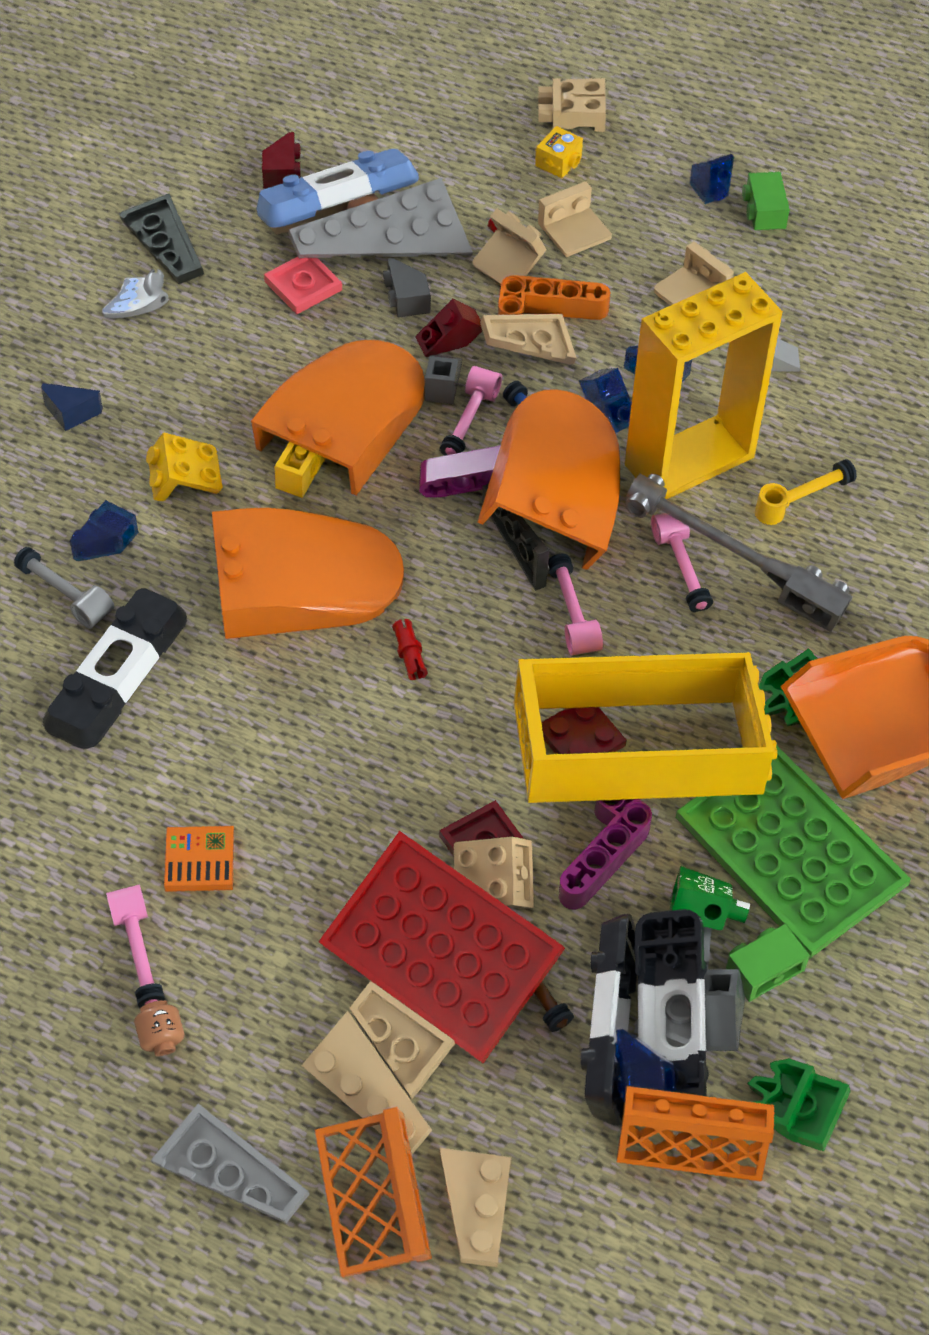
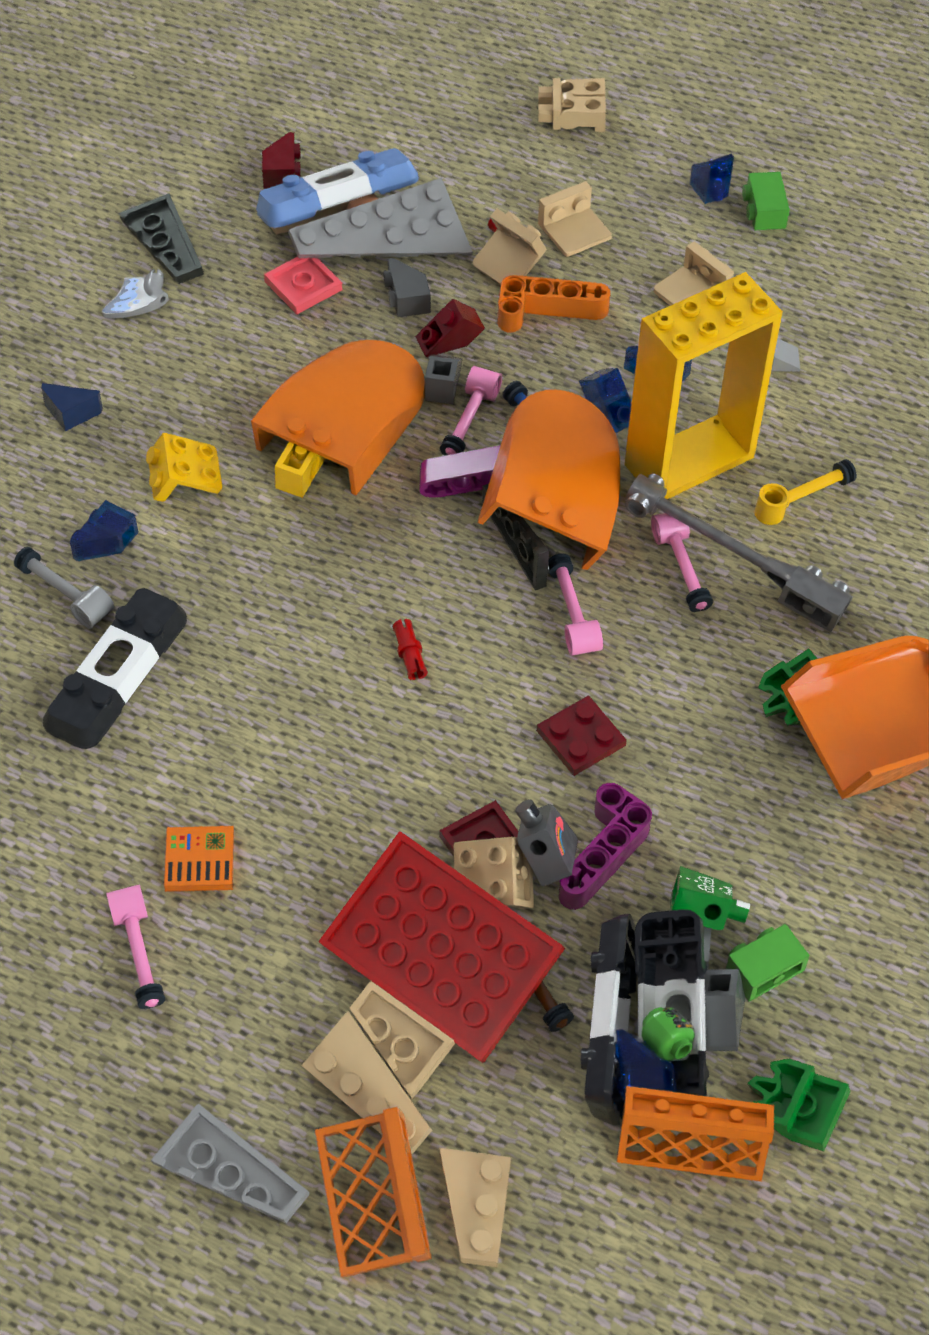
(159, 1028): nougat head -> none
(301, 571): orange windscreen -> none
(530, 334): tan wing -> none
(546, 841): none -> dark grey torso
(559, 152): yellow head -> none
(643, 682): yellow door -> none
(668, 1033): none -> bright green head
(796, 855): bright green plate -> none

